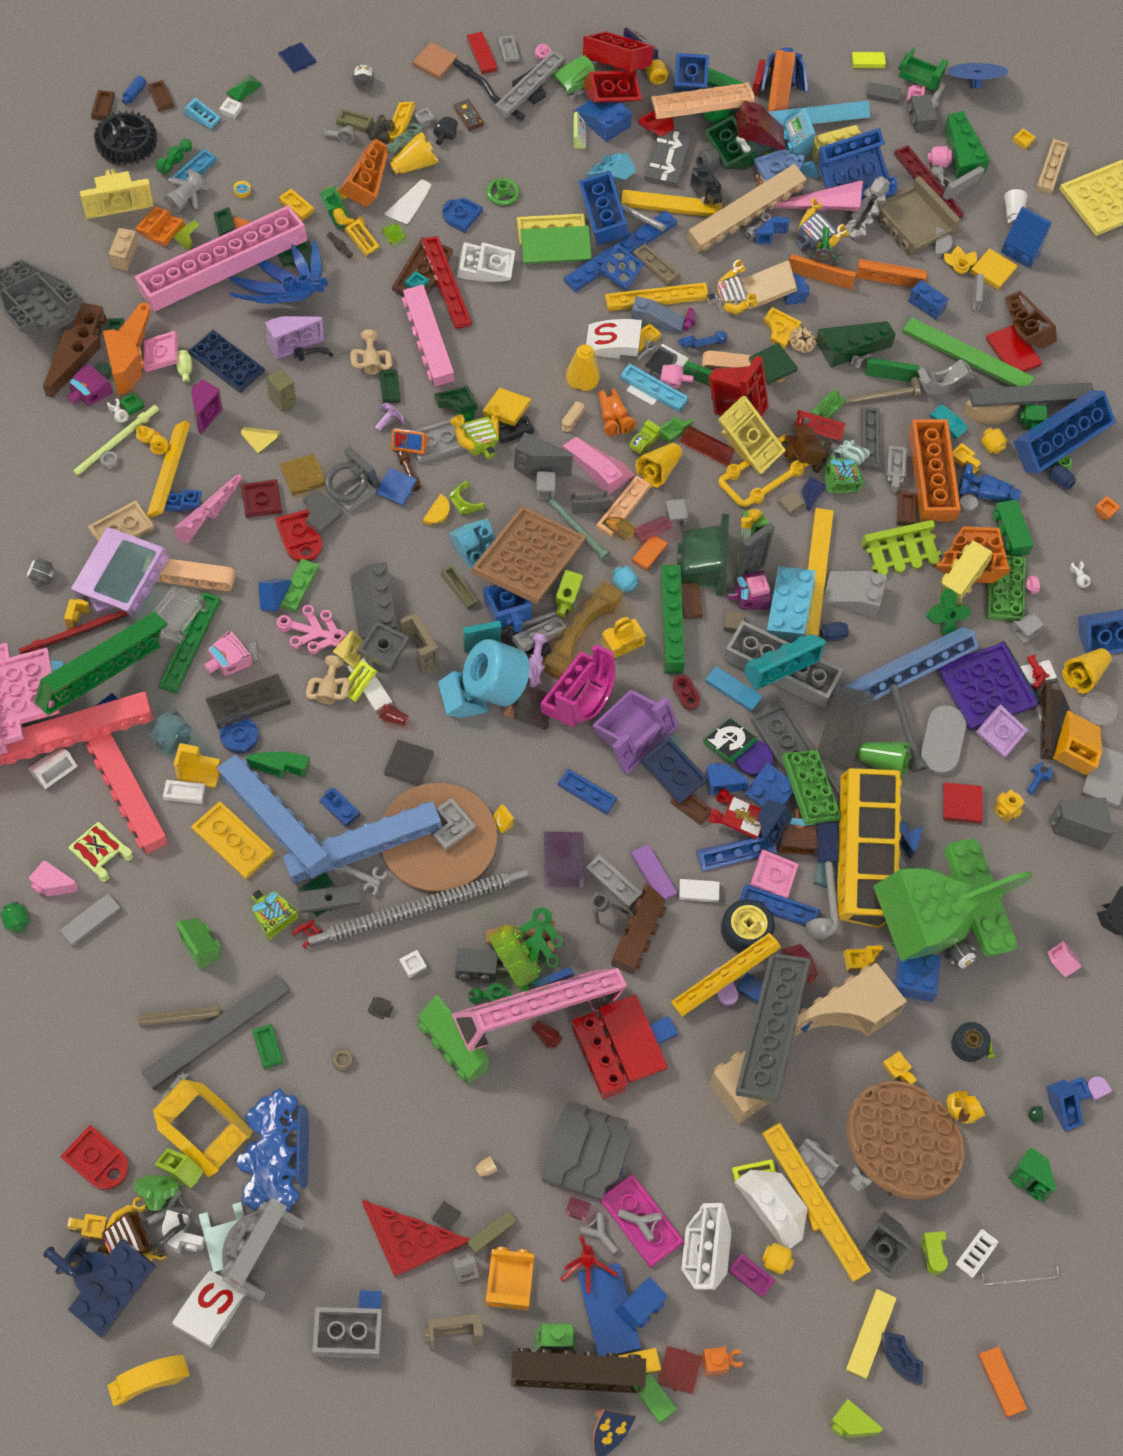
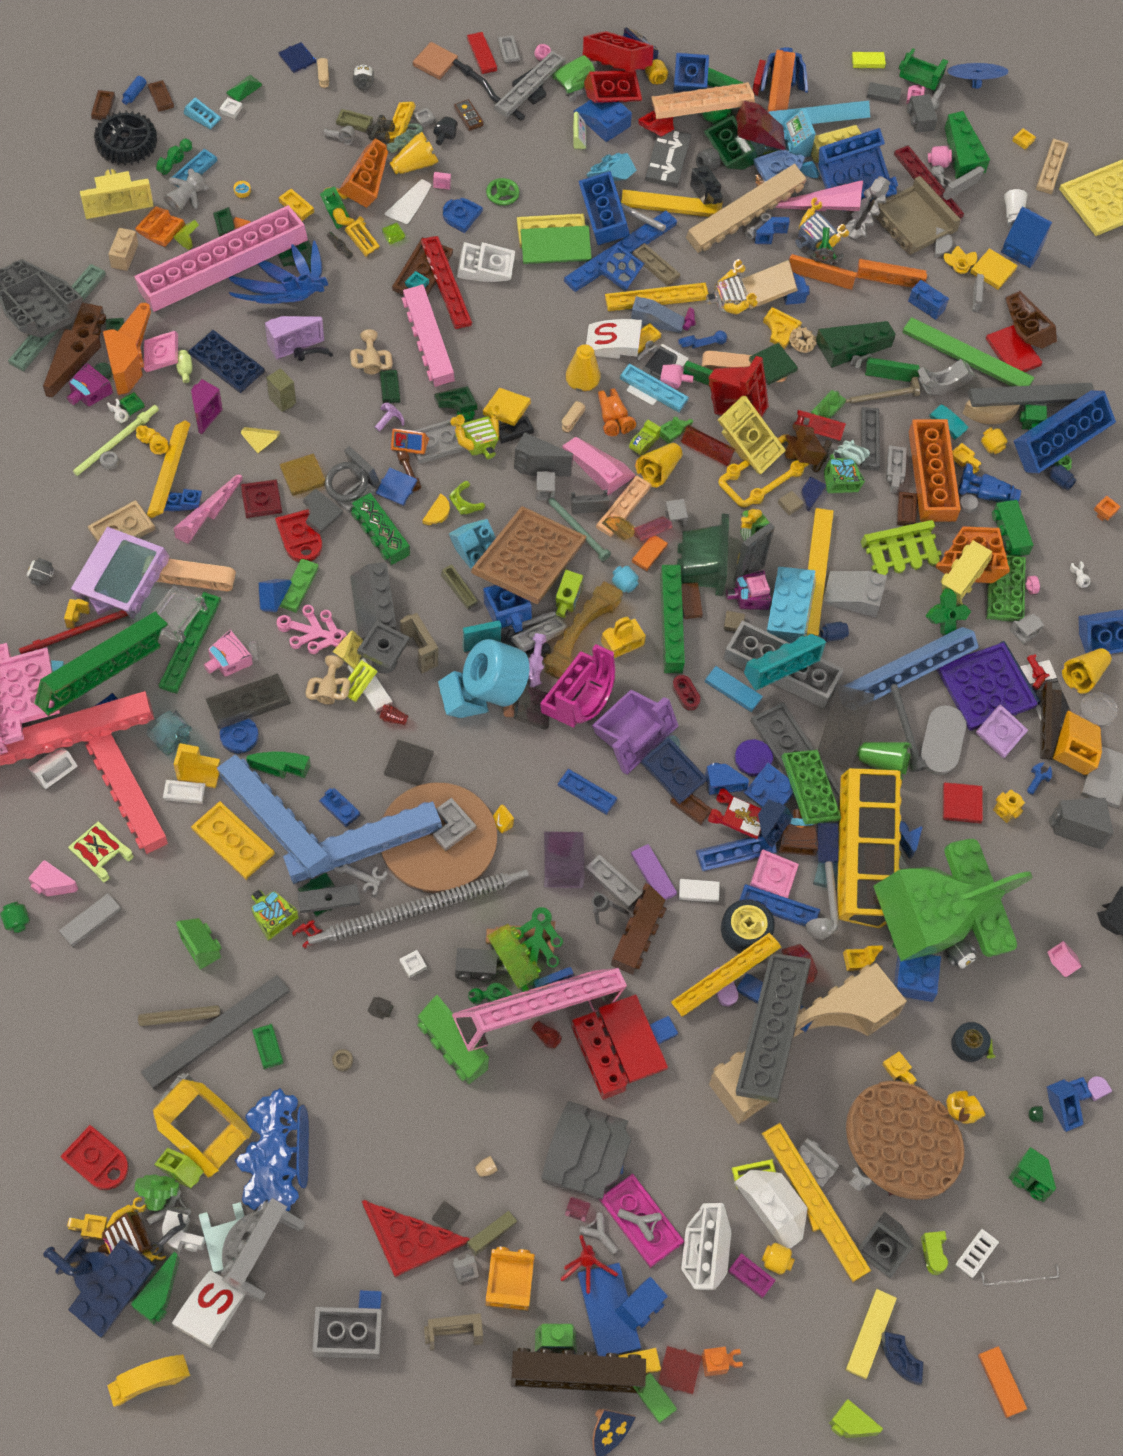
(34, 345): none -> sand green tile
(156, 1295): none -> green slope
(323, 72): none -> tan bar
(380, 529): none -> green brick
(442, 180): none -> bright pink tile
(730, 740): tile -> none

